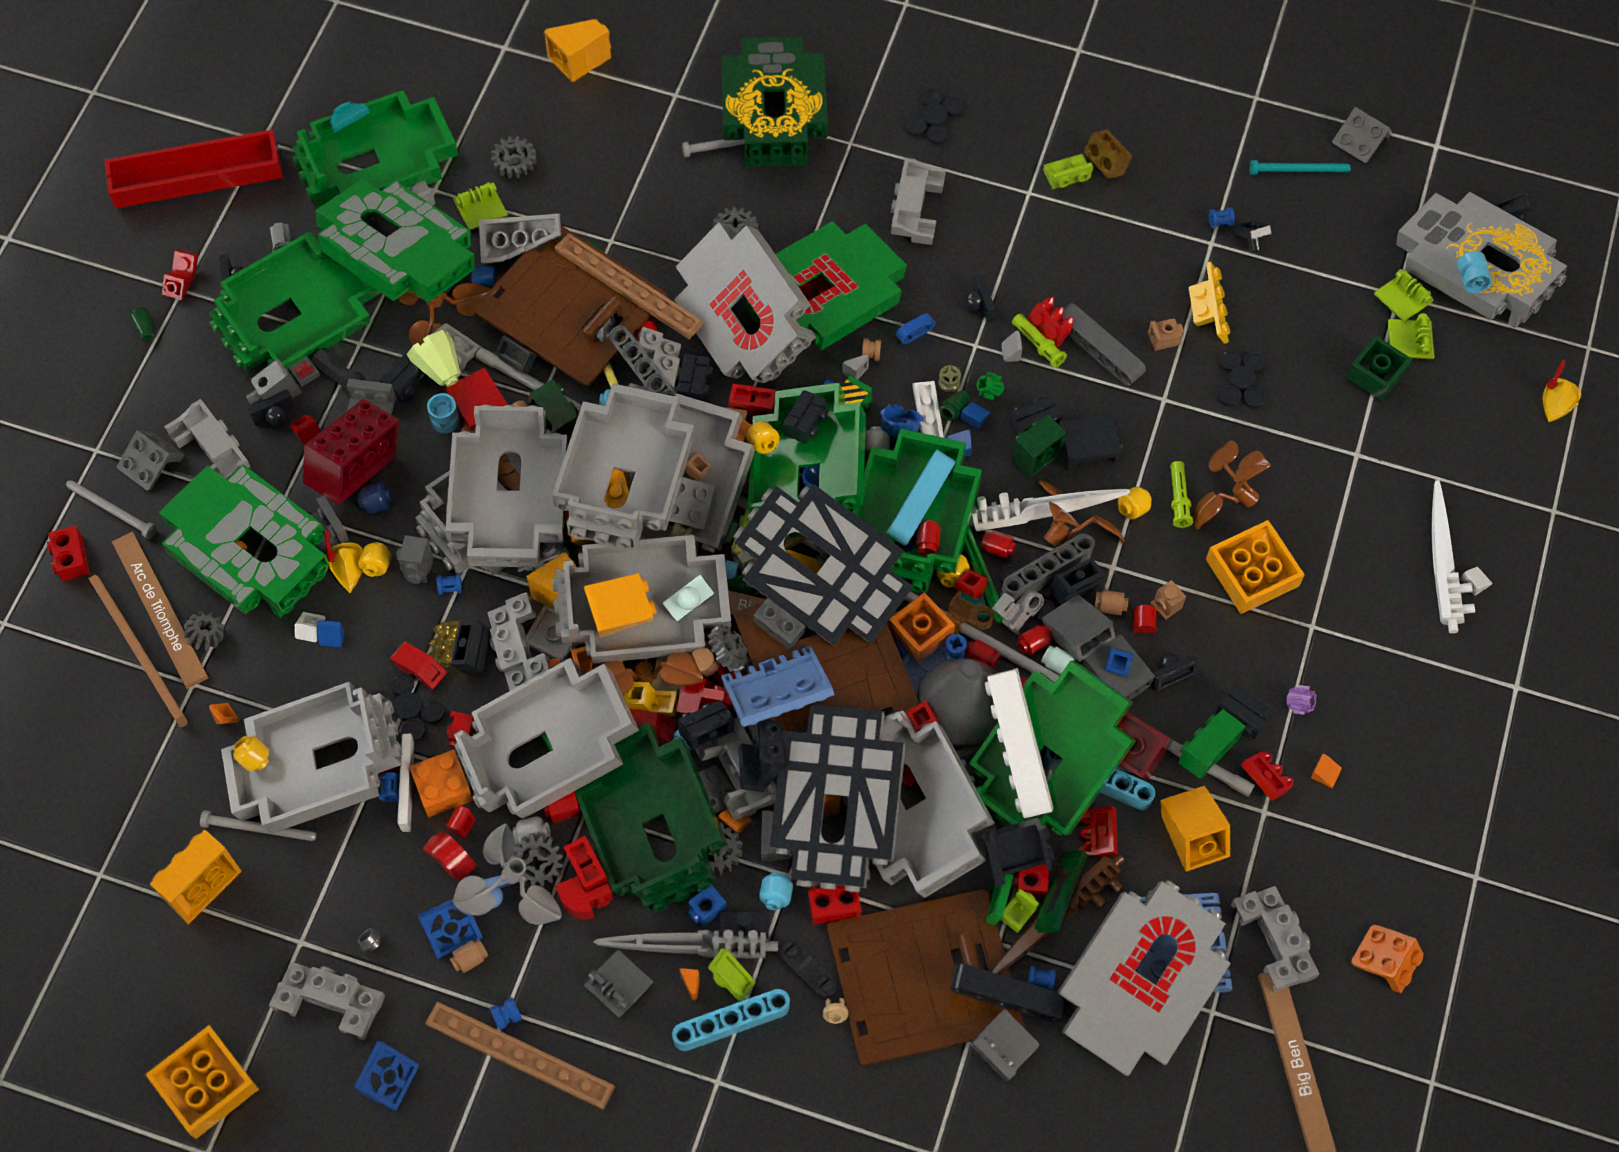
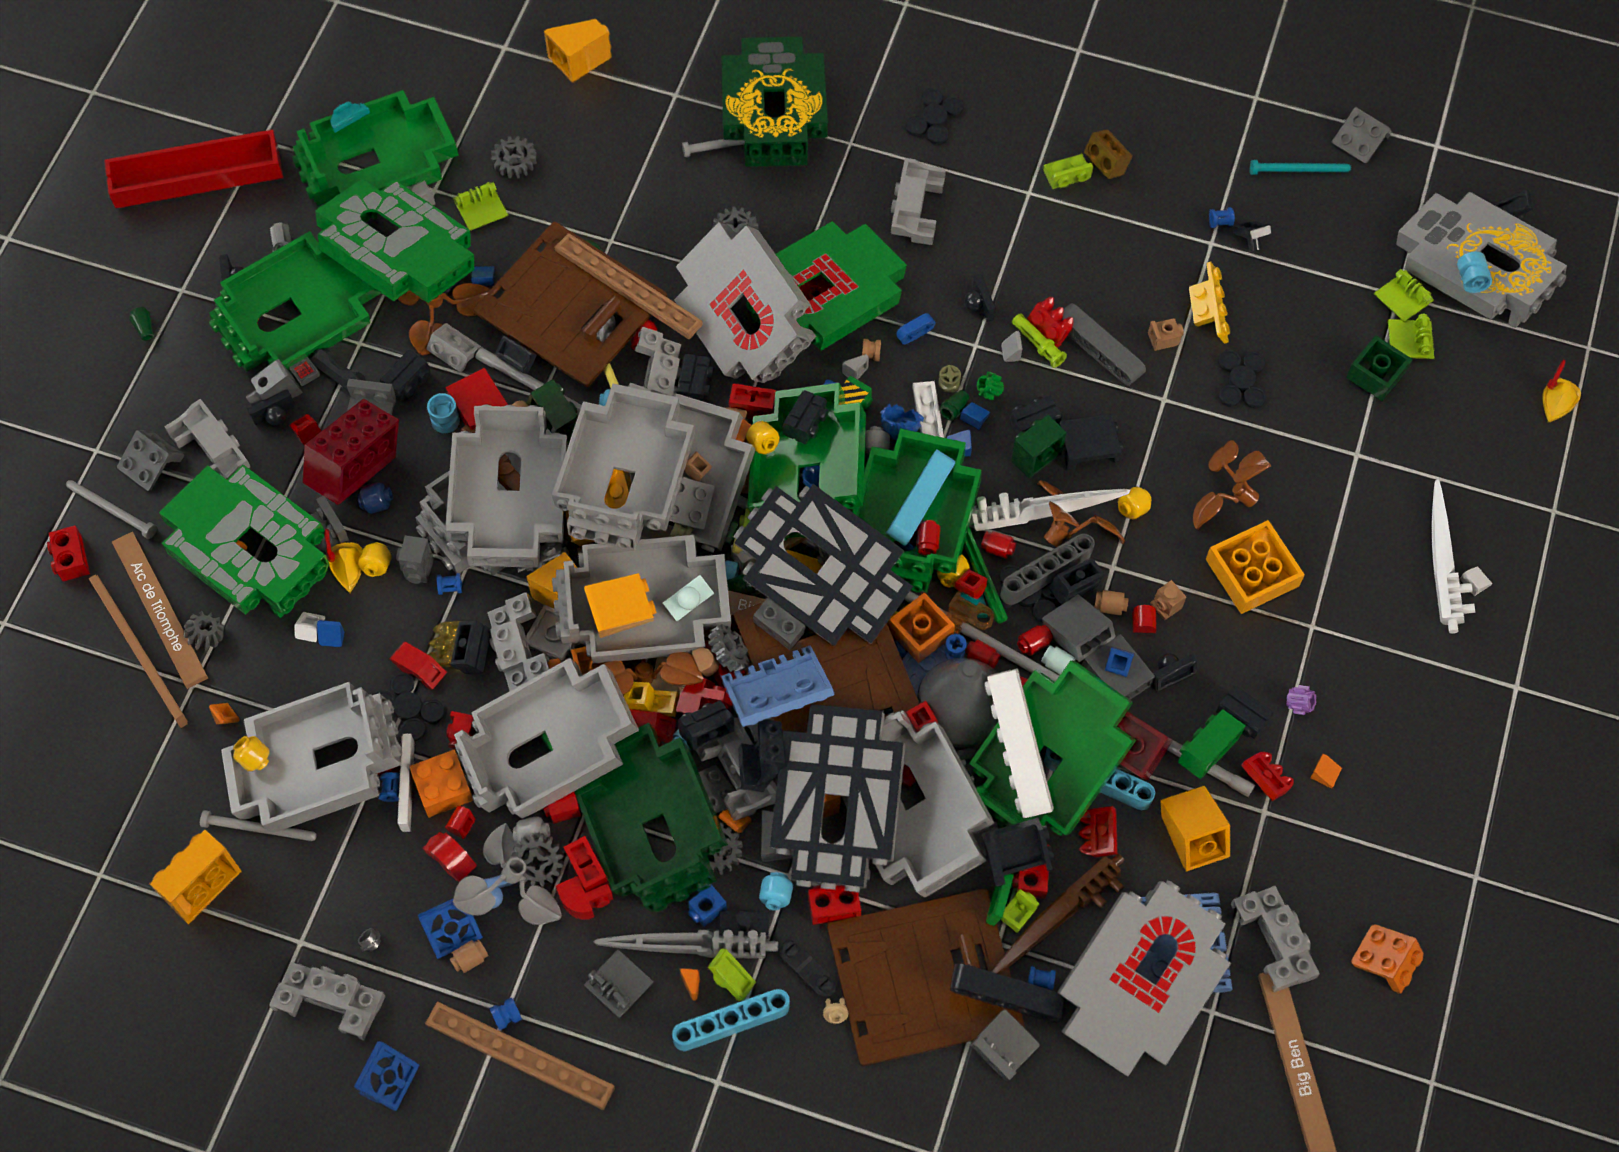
(180, 278): red slope -> none
(202, 1082): light orange slope -> none
(437, 358): yellowish green cone -> none
(514, 235): light grey wedge -> none
(640, 361): dark grey beam -> none
(1018, 612): light grey piece -> none
(1060, 891): dark green tile -> none
(1180, 504): lime pin -> none

